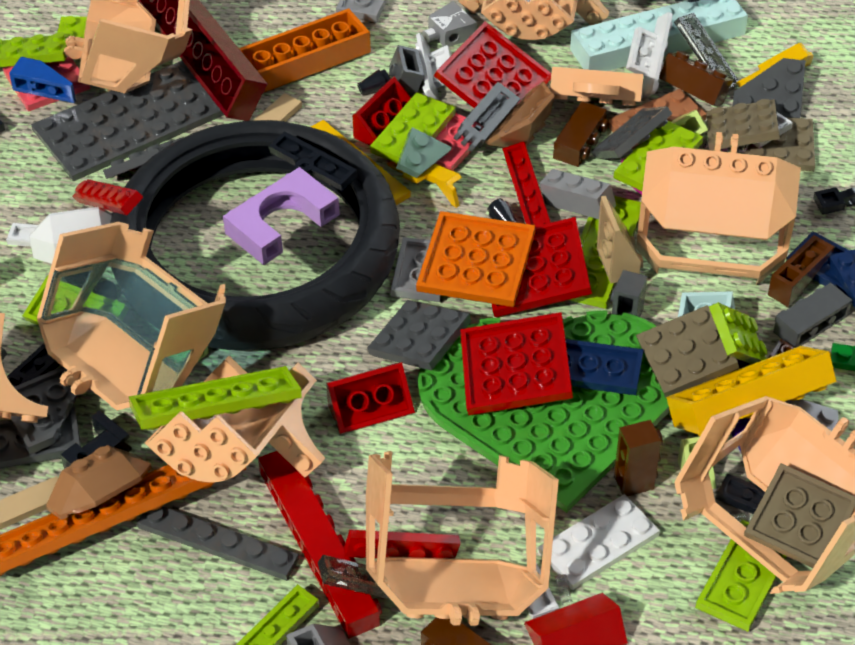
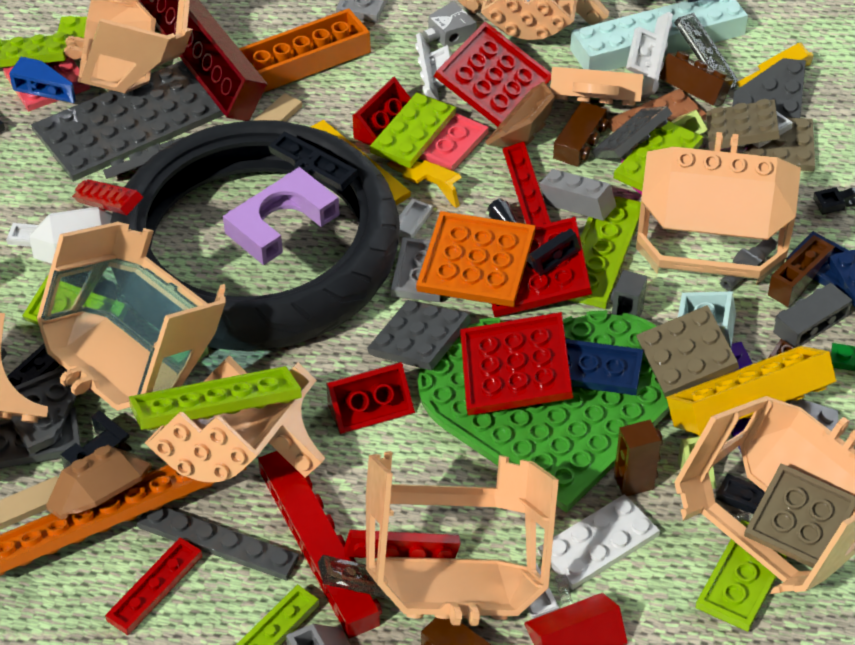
(153, 586): none -> red plate
(373, 82): black cone -> none
(407, 68): dark grey brick -> none
(413, 217): none -> white tile
(420, 153): sand green wing -> none
(488, 114): hinge -> none
(554, 252): none -> black panel
(615, 244): tan slope -> none
(738, 334): lime plate -> none
(753, 256): none -> dark grey pin

